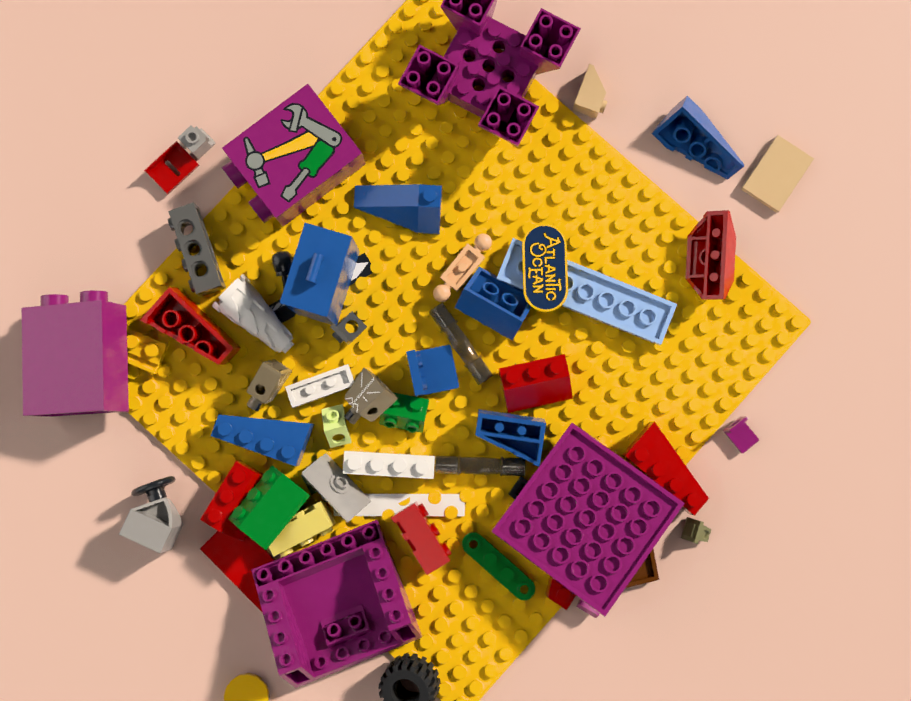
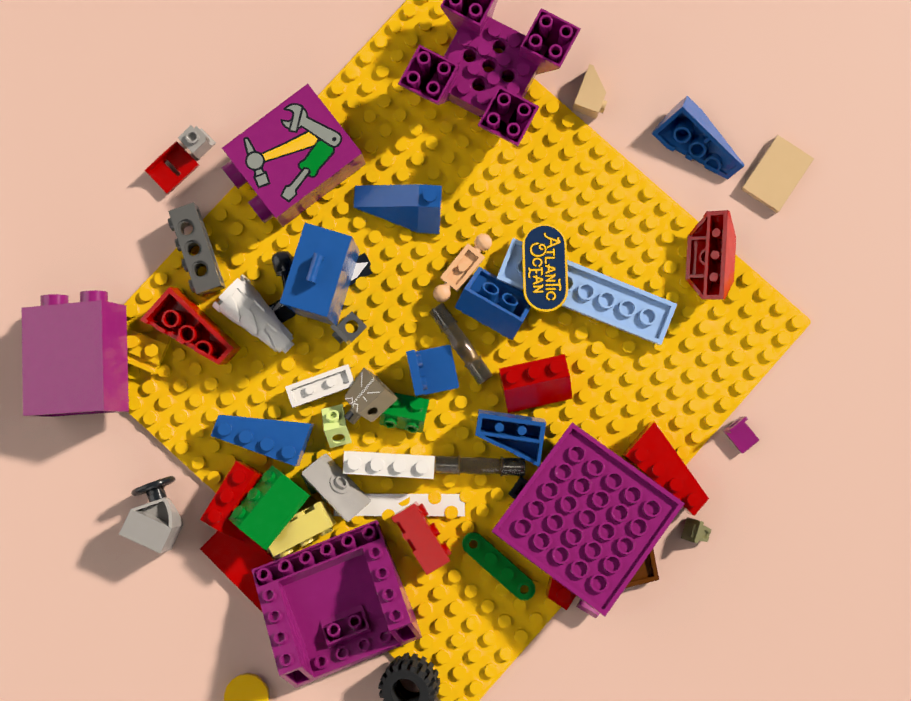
(271, 376): dark tan torso -> none

